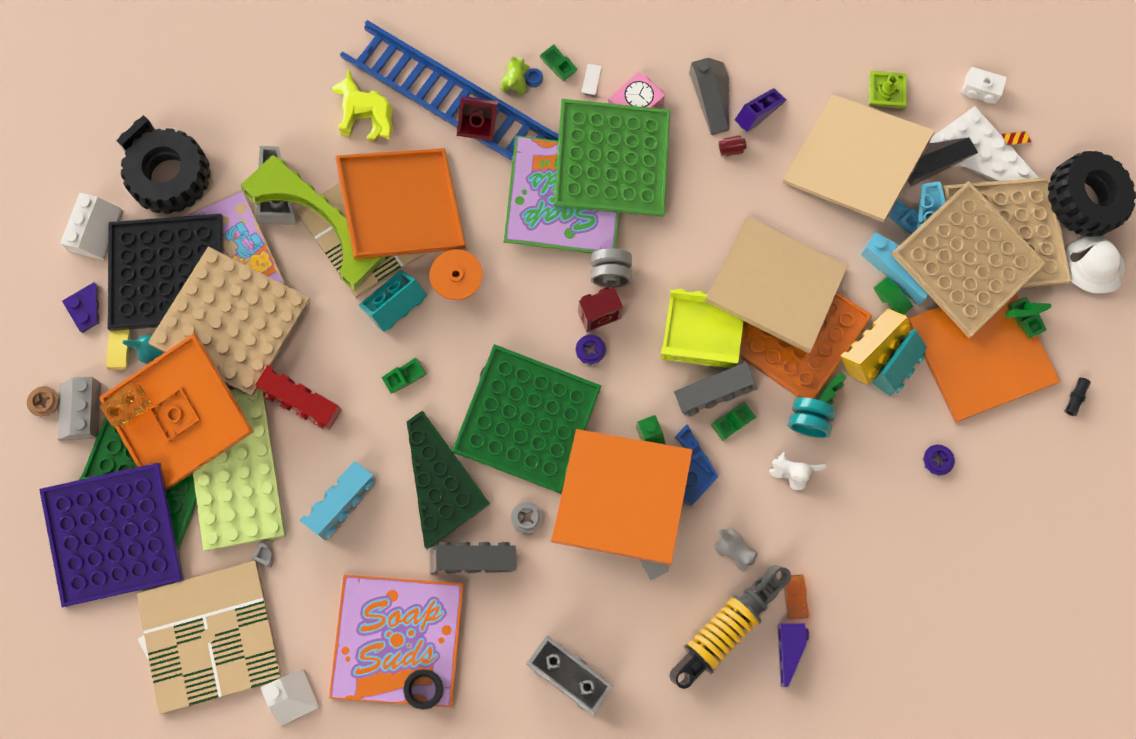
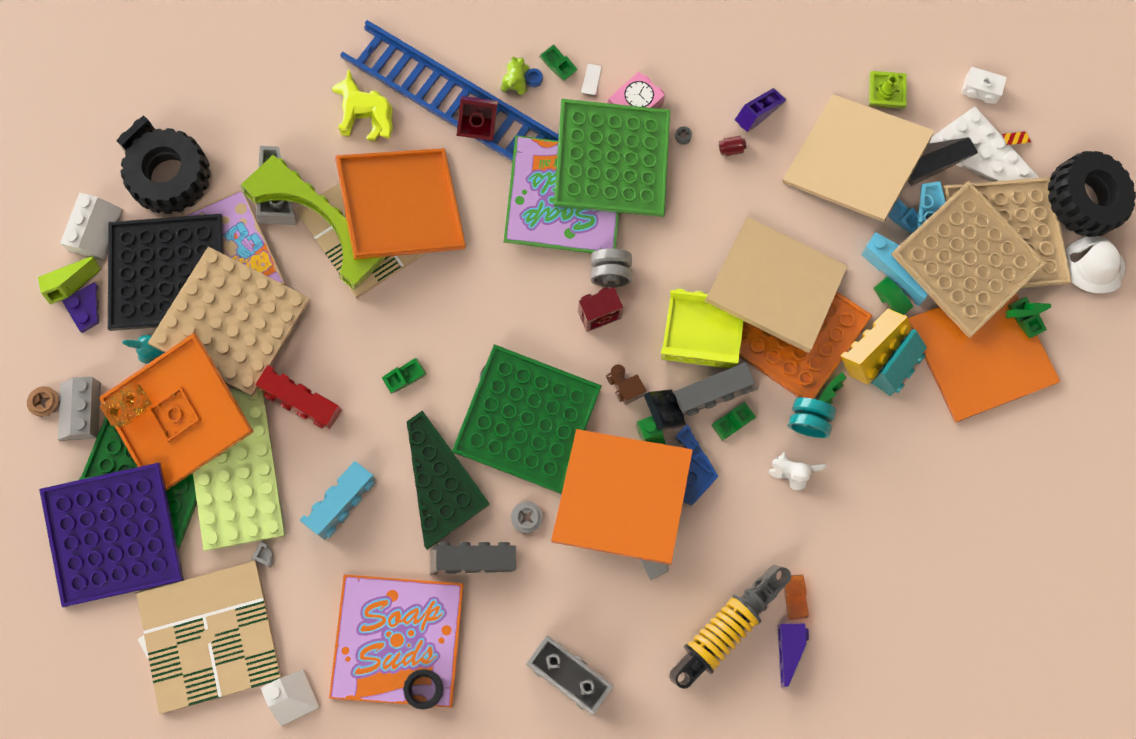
(66, 280): none -> lime slope
(117, 352): light yellow slope -> none
(393, 300): teal slope -> none
(456, 274): orange piece -> none
(588, 341): dark purple gear -> none
(627, 389): none -> reddish brown brick
(665, 409): none -> black plate
(679, 131): none -> dark grey bush
(712, 89): dark grey wedge -> none
(734, 547): light grey animal -> none
(943, 453): dark purple gear -> none
(1077, 396): black pin -> none

